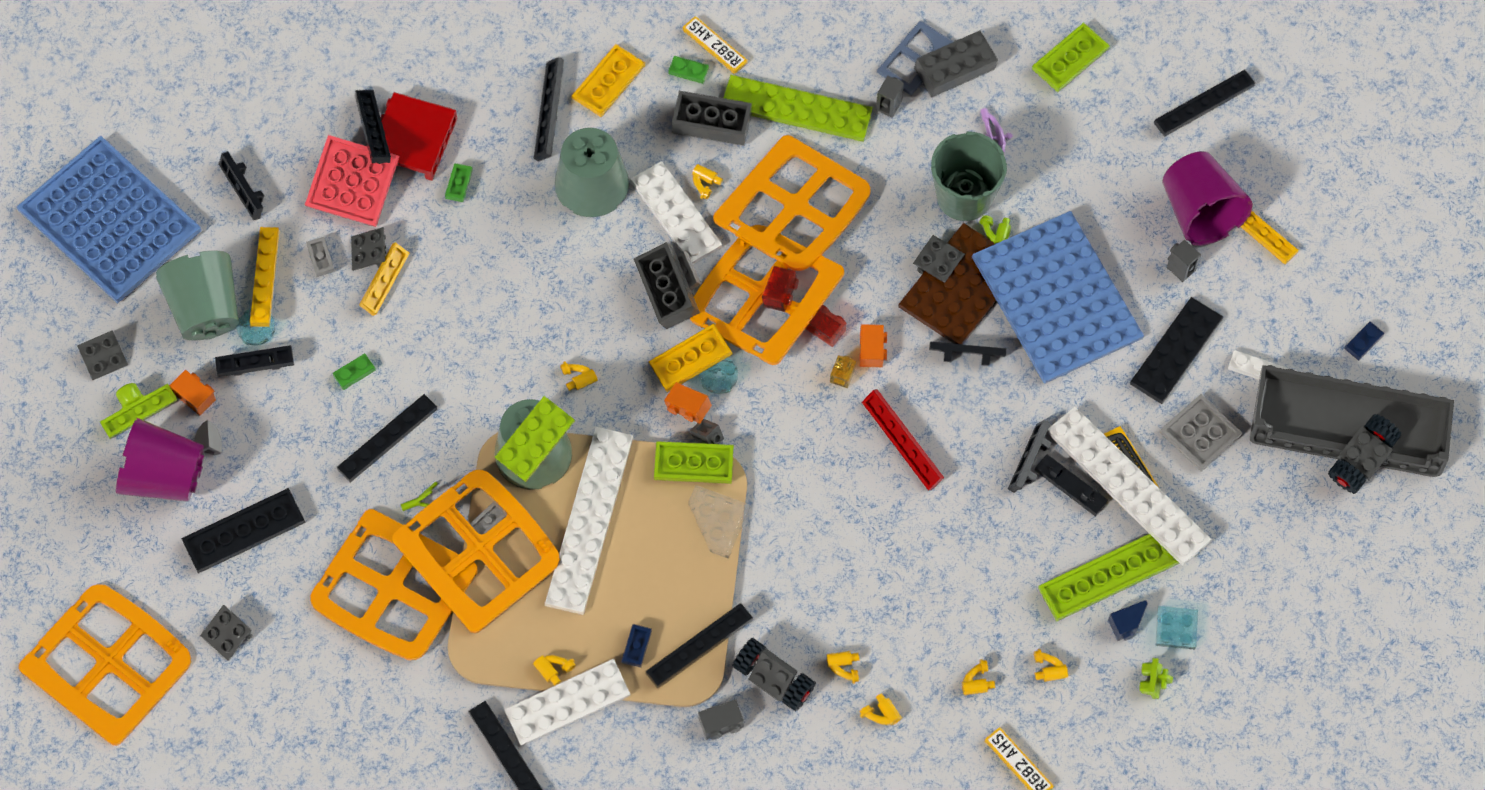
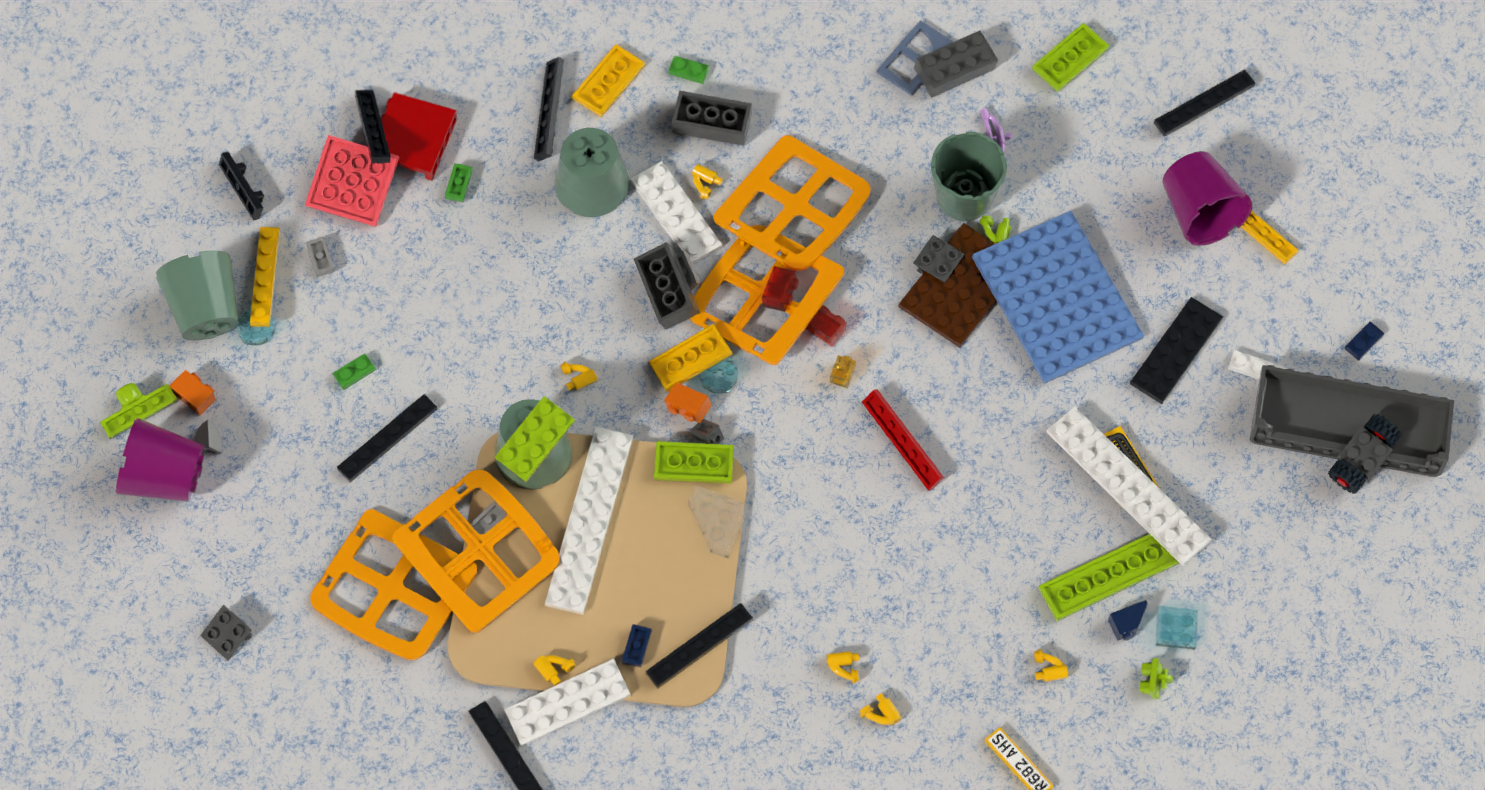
(102, 355): dark grey hinge -> none
(108, 661): light orange window -> none
(109, 219): medium blue plate -> none
(243, 530): black plate -> none
(254, 361): black hinge -> none
(368, 249): dark grey hinge -> none
(384, 279): yellow tile -> none
(416, 502): lime plant -> none
(714, 45): tile -> none
(721, 720): dark grey brick -> none
(773, 674): plate -> none
(801, 108): lime plate -> none
(872, 345): orange brick -> none
(889, 96): dark grey brick -> none
(977, 686): yellow plant -> none
(986, 352): black hinge -> none
(1036, 442): black hinge -> none
(1071, 485): black hinge -> none
(1183, 260): dark grey brick -> none
(1201, 432): light grey plate -> none

